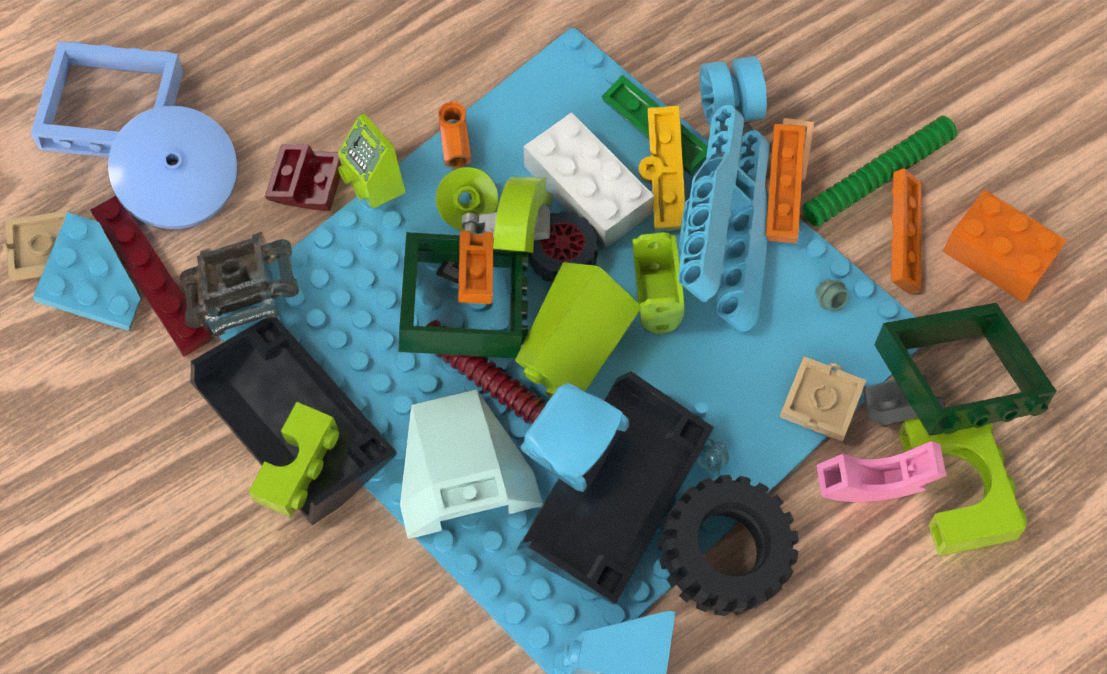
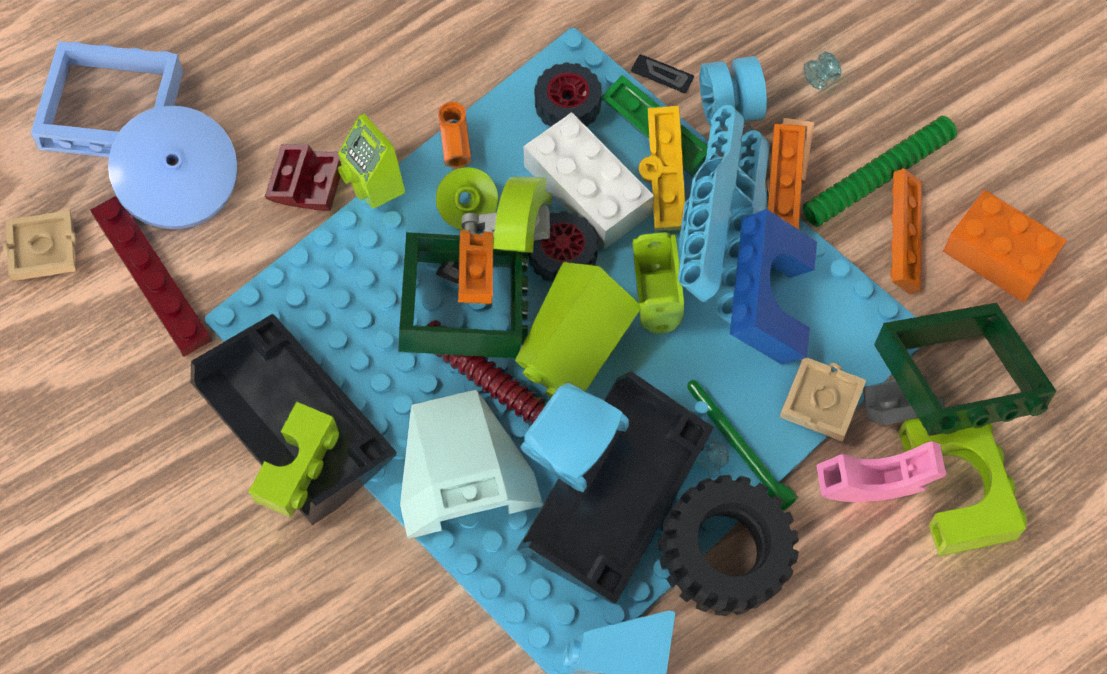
(87, 276): medium azure plate -> none
(237, 279): clear smoke brick -> none
(569, 81): none -> black wheel
(662, 73): none -> black sticker
(756, 316): none -> blue arch
(786, 494): none -> green piece
(822, 70): none -> clear light blue wheel
(832, 295): sand green plate -> none

